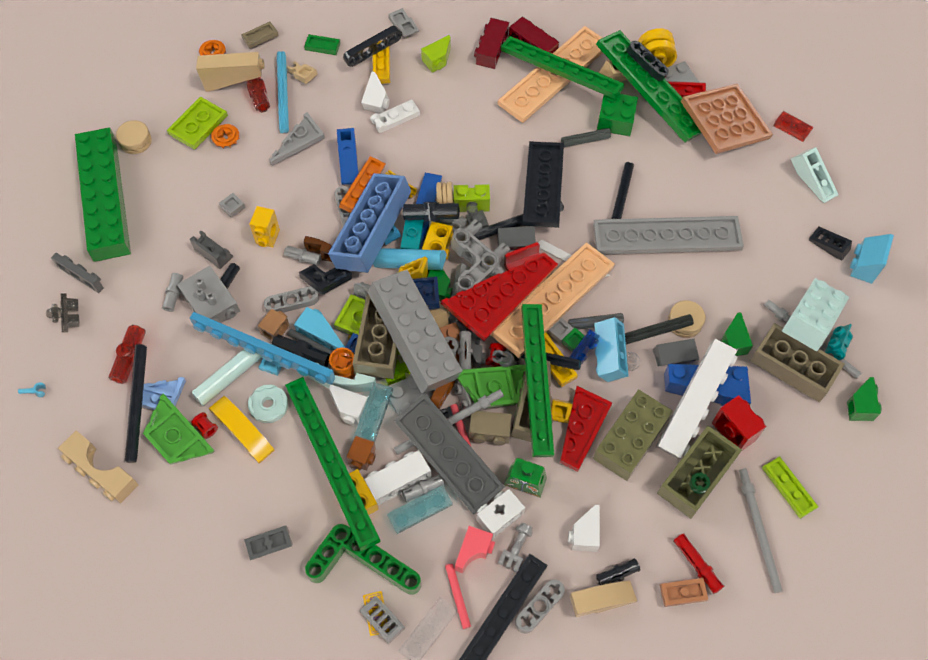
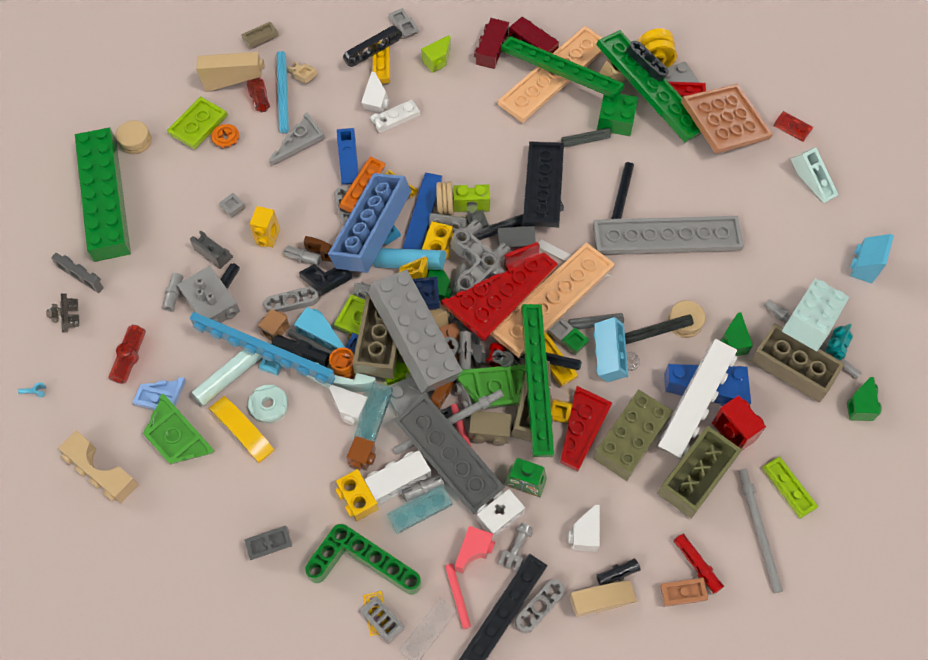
(135, 406): black axle -> none
(204, 425): red bush -> none
(207, 47): orange gear -> none
(322, 44): green tile -> none
(333, 465): green plate -> none
(412, 234): teal plate -> none
(431, 211): black piece -> none
(588, 342): clear blue plate -> none
(676, 352): dark grey hinge -> none
(700, 477): dark green bush -> none
(840, 241): black slope -> none

